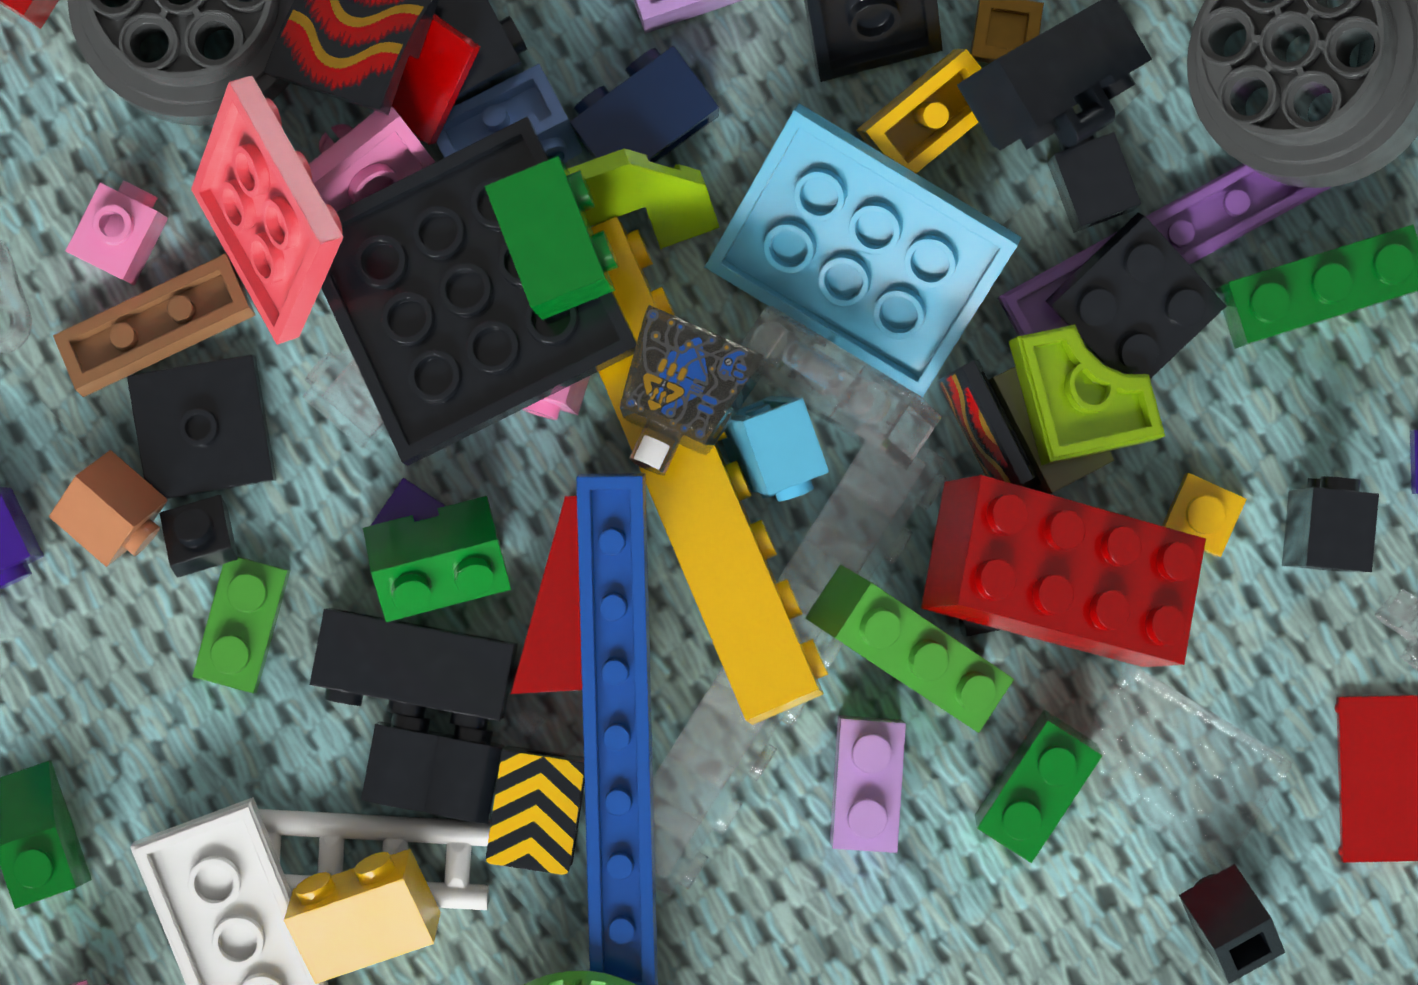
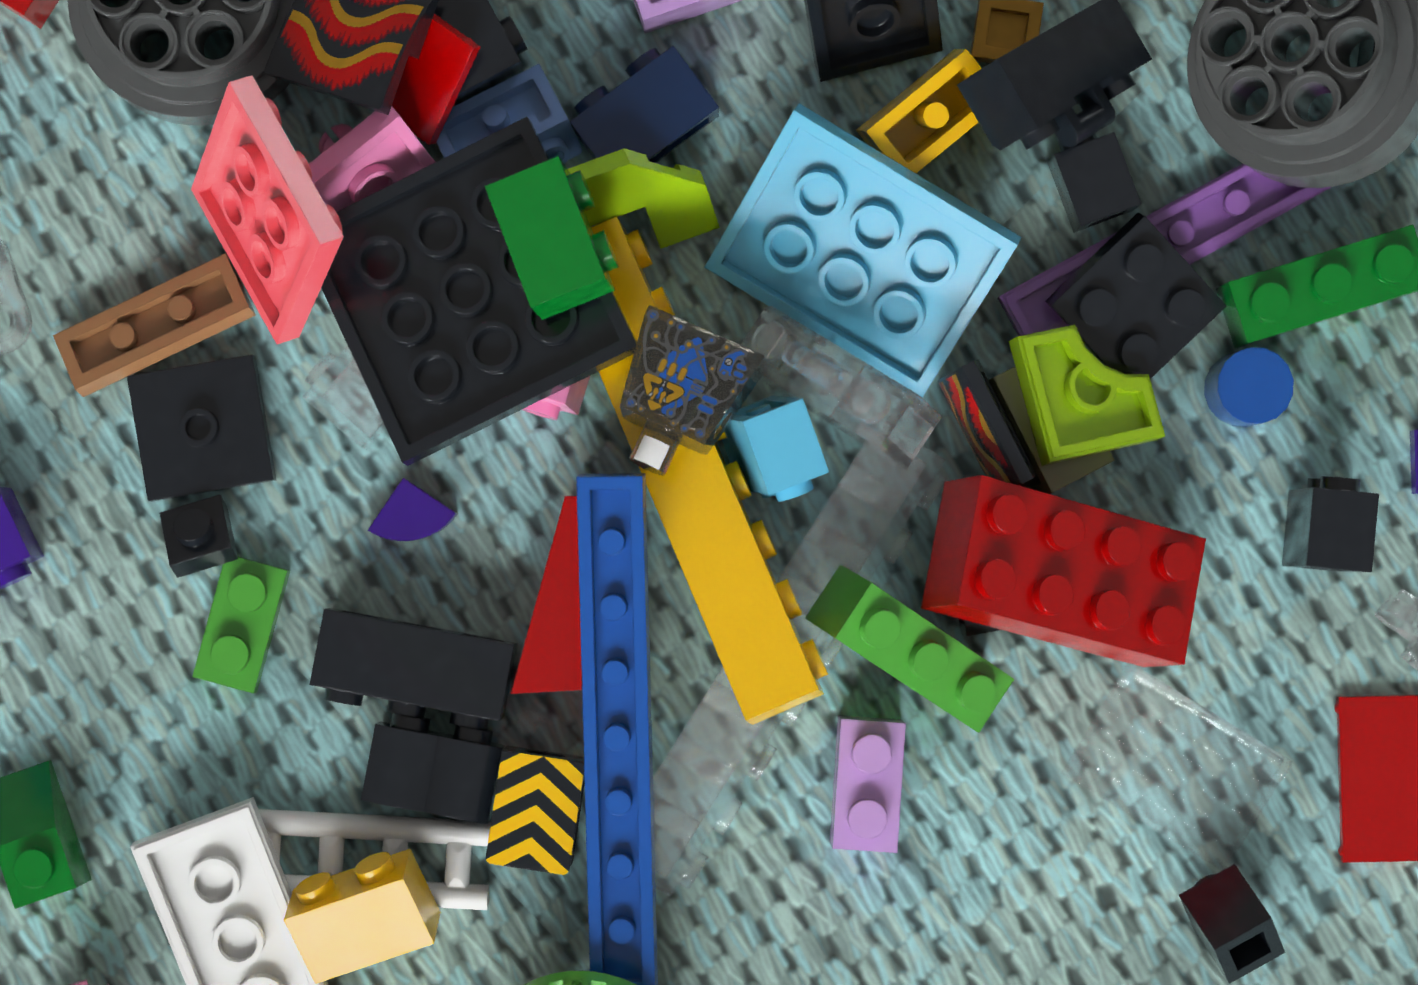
(109, 509): nougat brick -> none
(118, 231): bright pink brick -> none
(436, 559): green brick -> none
(1037, 786): green brick -> none
(1205, 511): yellow plate -> none
(1249, 387): none -> blue piece

